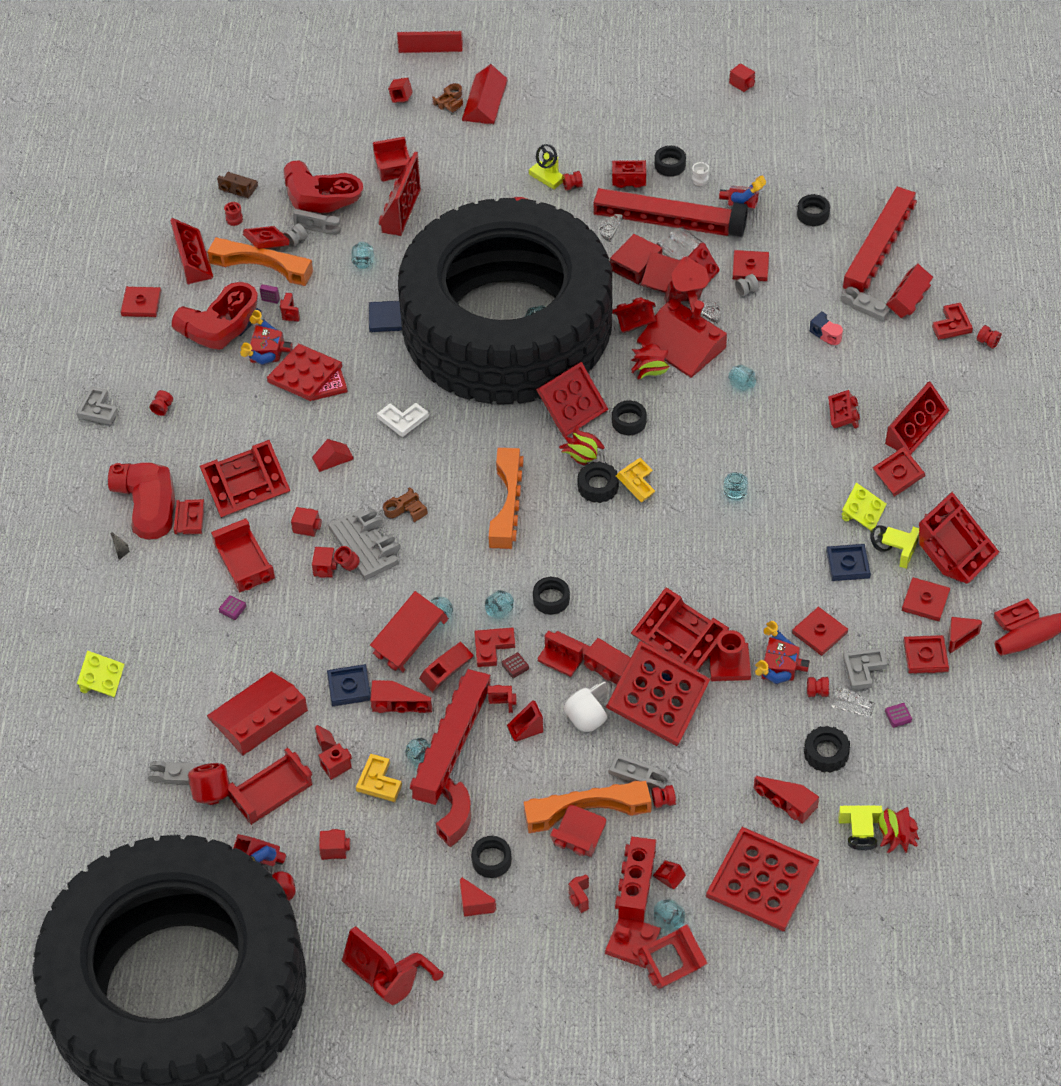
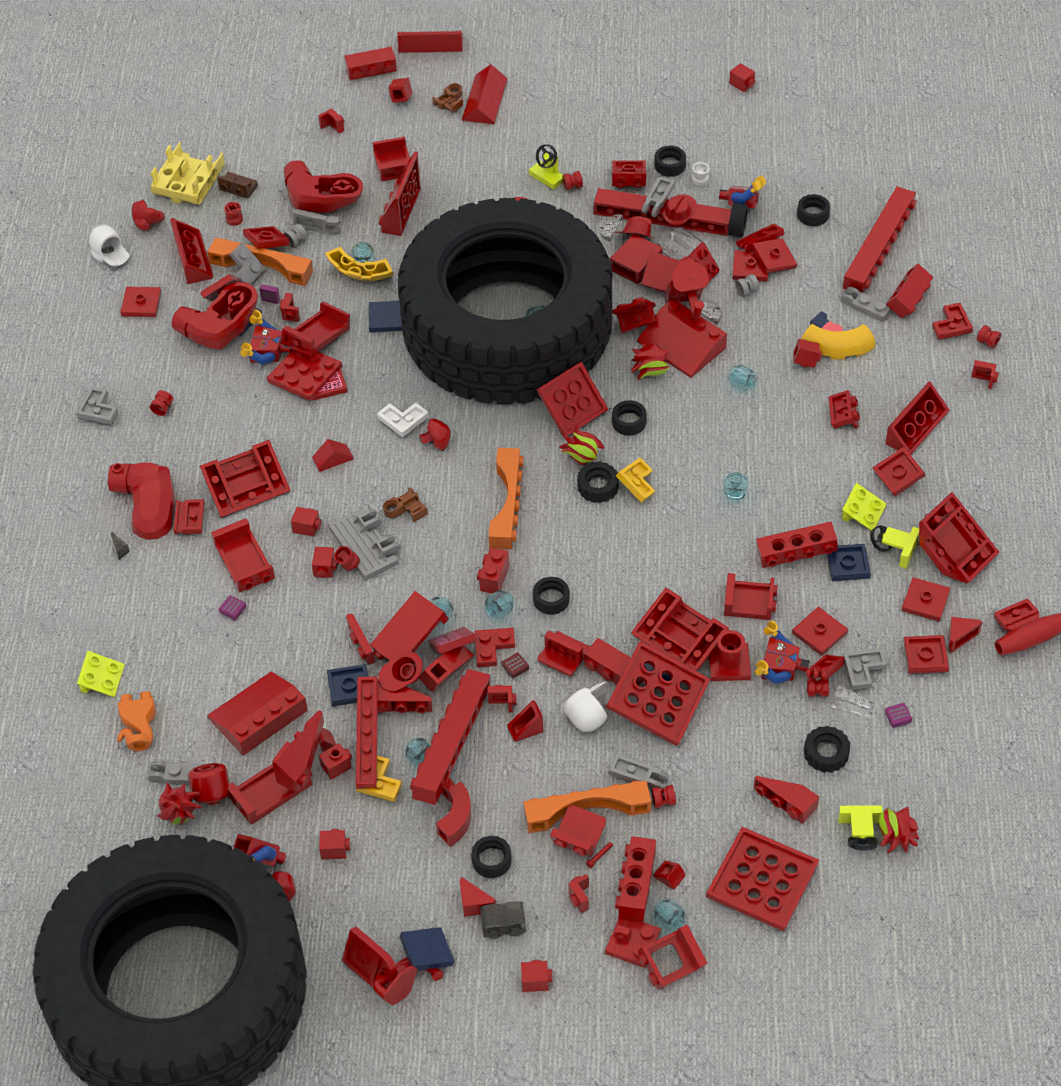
(105, 236): none -> white piece
(137, 717): none -> orange hips
(145, 216): none -> red hair
(177, 805): none -> red hair
(185, 177): none -> light yellow piece
(213, 291): none -> red plate
(249, 265): none -> light grey plate
(295, 759): none -> red wedge
(317, 330): none -> red panel
(333, 119): none -> red bracket
(357, 637): none -> red hinge
(361, 271): none -> yellow brick
(367, 732): none -> red tile
(370, 63): none -> red brick
(400, 671): none -> red piece
(426, 948): none -> dark blue tile
(438, 433): none -> red piece
(452, 640): none -> red tile
(494, 570): none -> red brick
(503, 919): none -> clear smoke brick
(535, 976): none -> red brick
(590, 863): none -> red piece
(638, 226): none -> red piece
(658, 195): none -> light grey hinge
(679, 209): none -> red piece
(749, 598): none -> red panel
(768, 233): none -> red hinge
(774, 255): none -> red plate
(797, 544): none -> red brick
(806, 353): none -> red brick
(825, 667): none -> red hinge
(841, 343): none -> yellow brick
(985, 371): none -> red bracket

